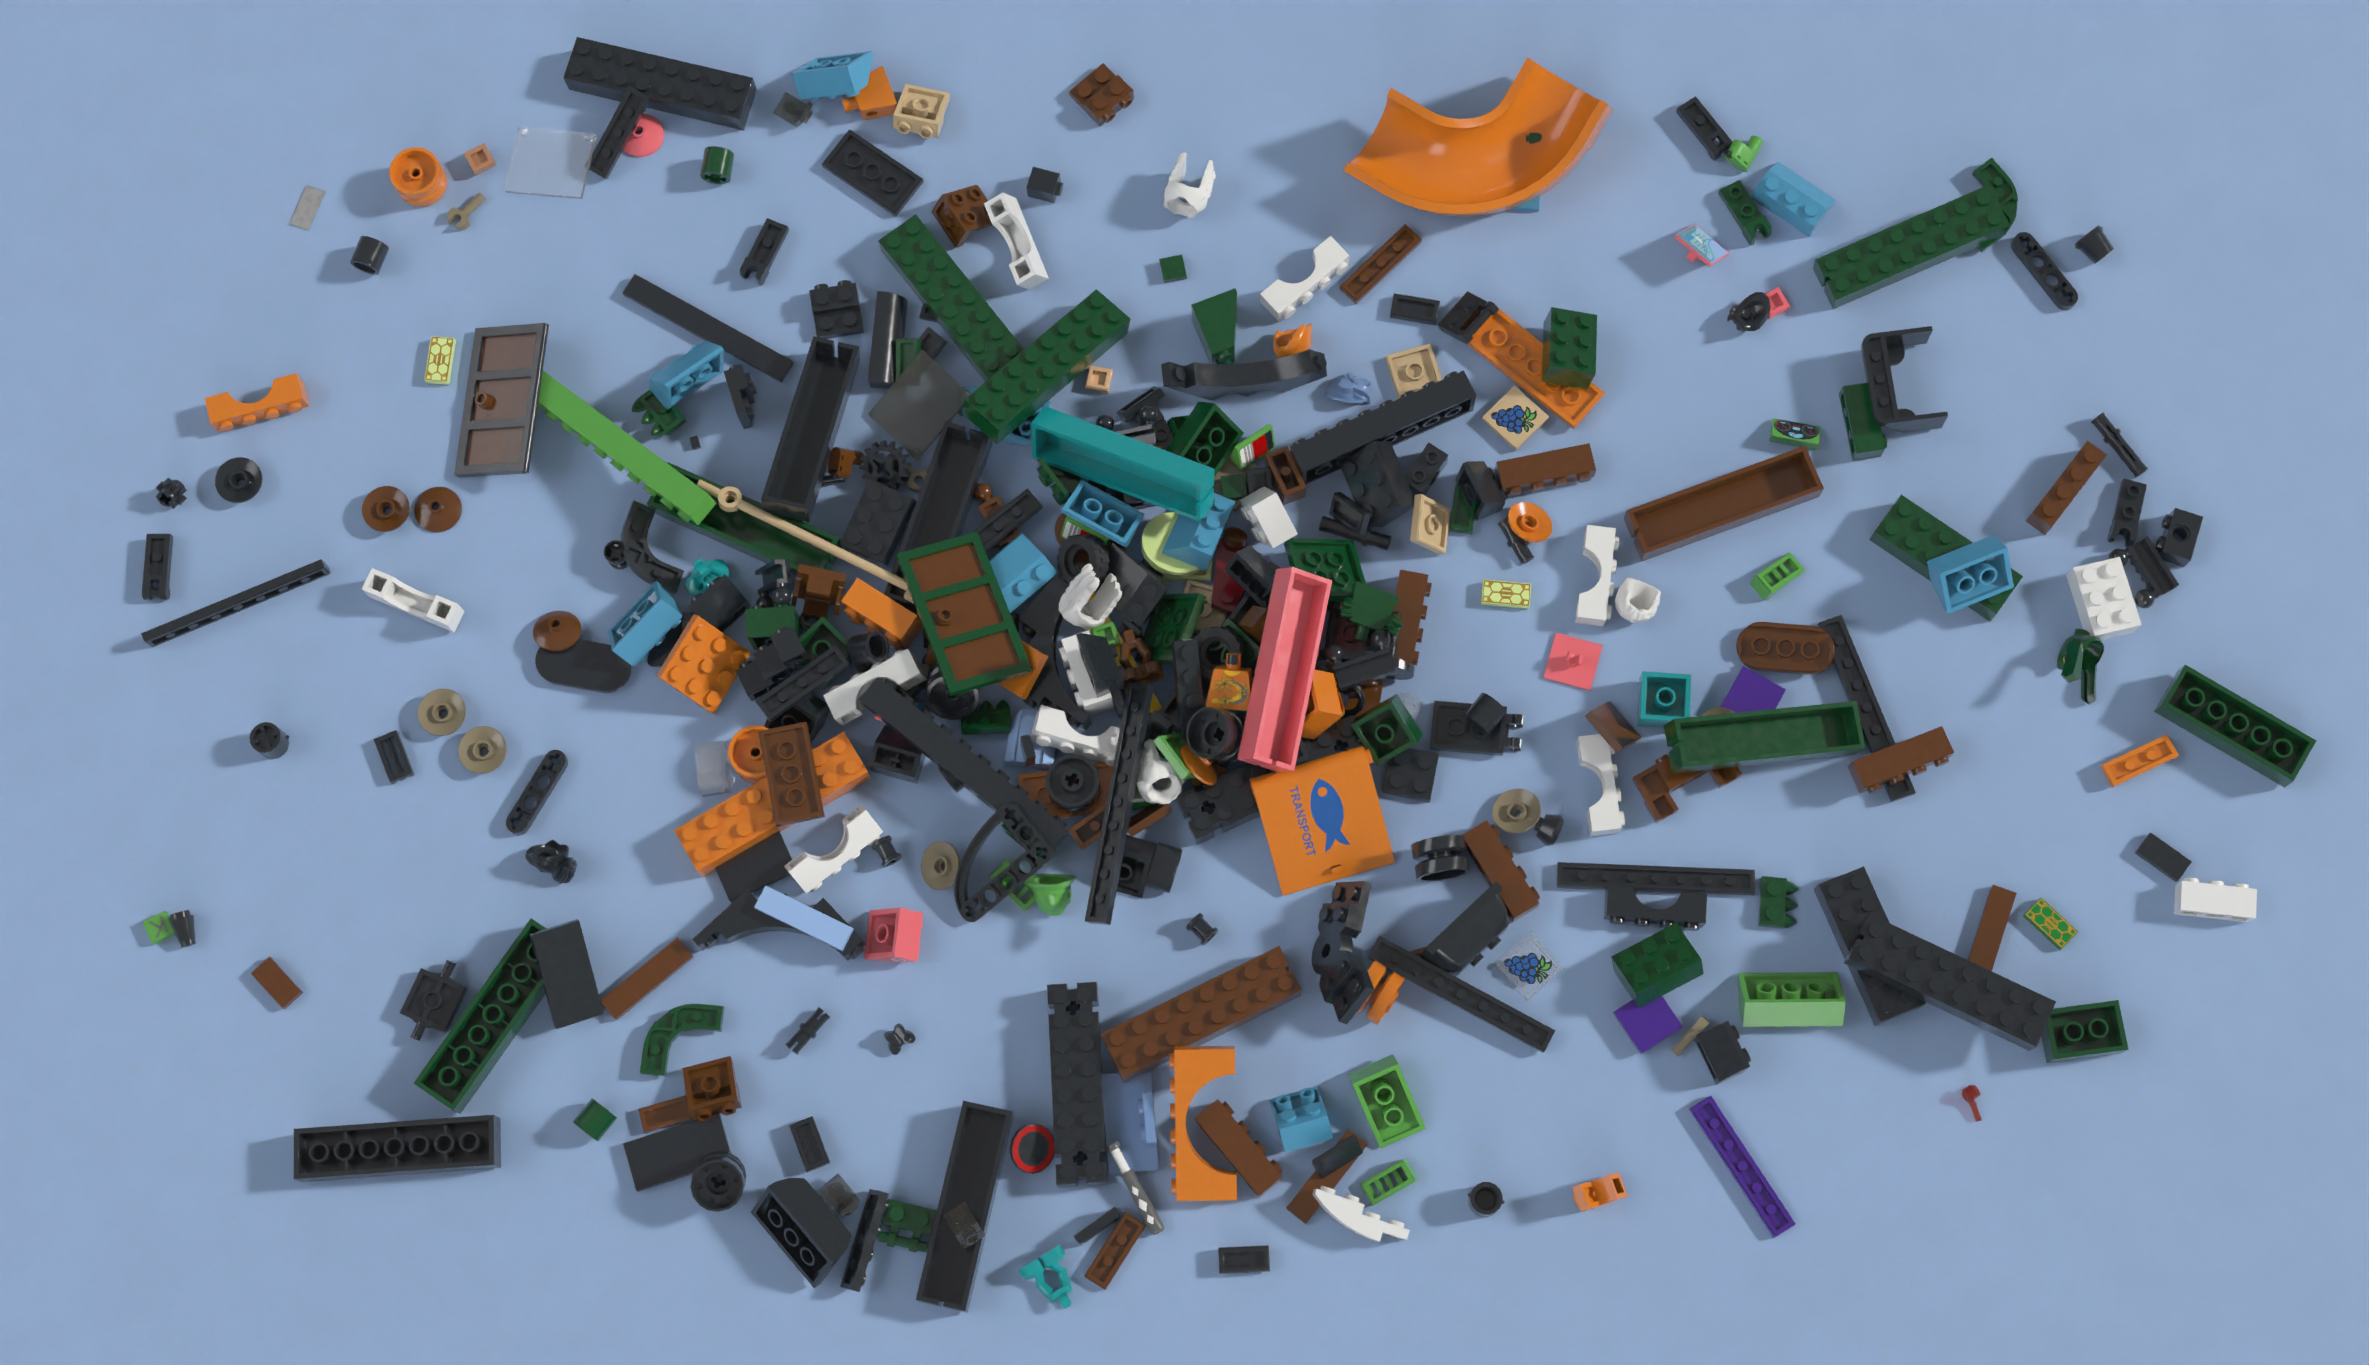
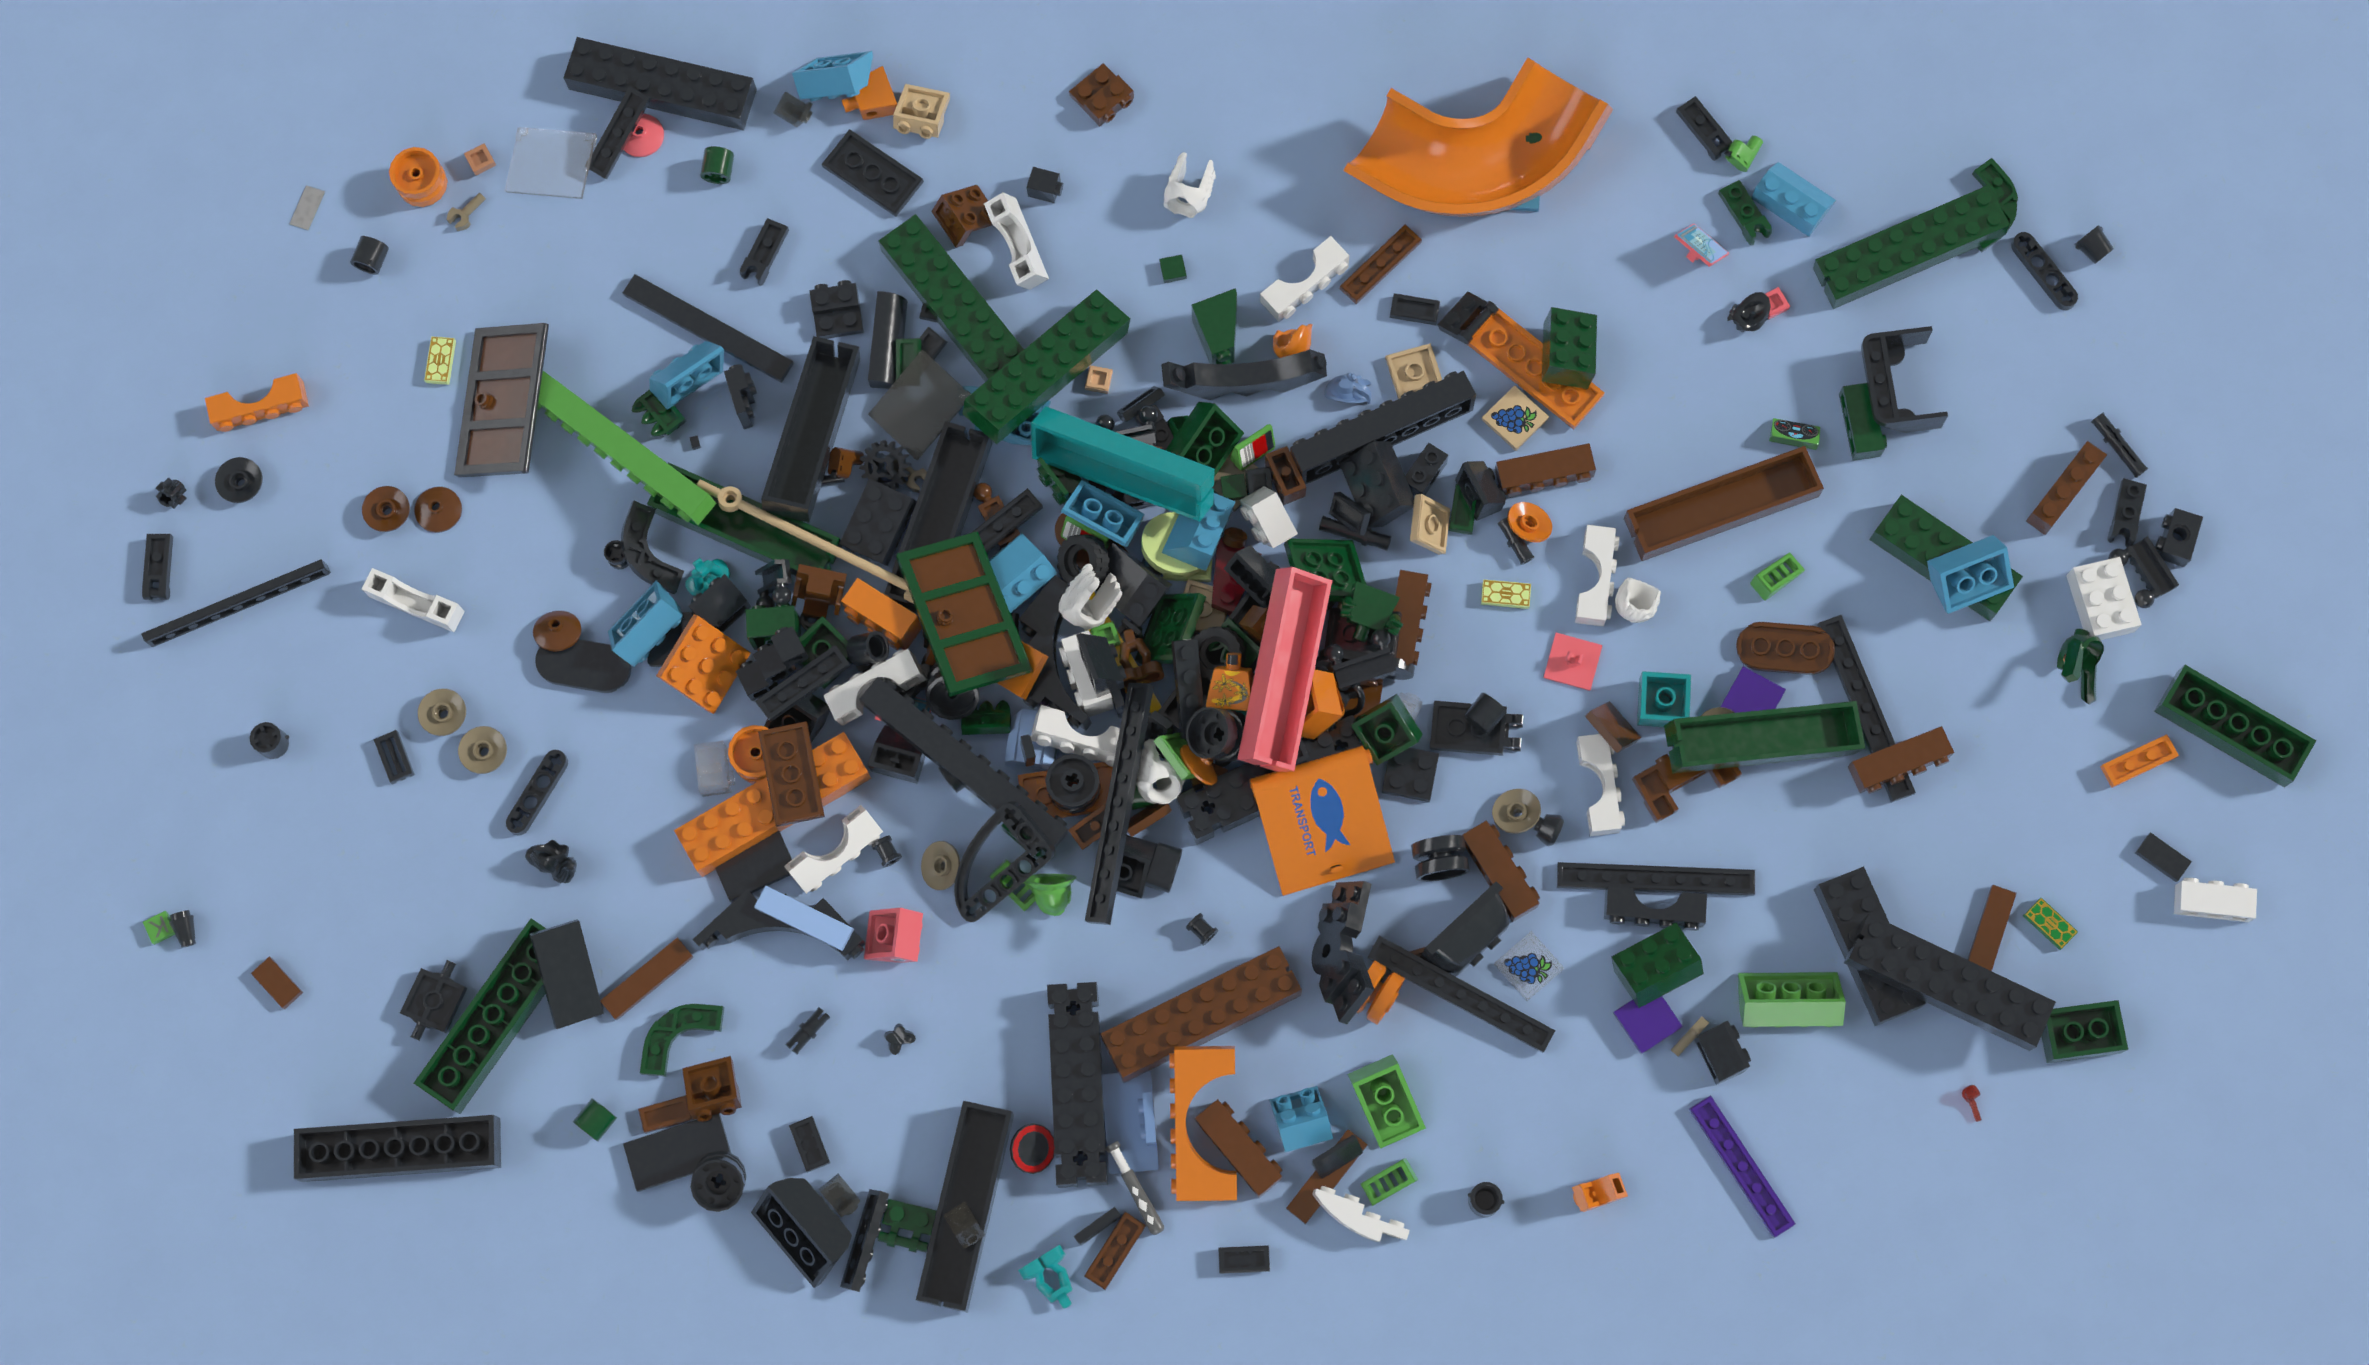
(1774, 902): dark green plate -> none

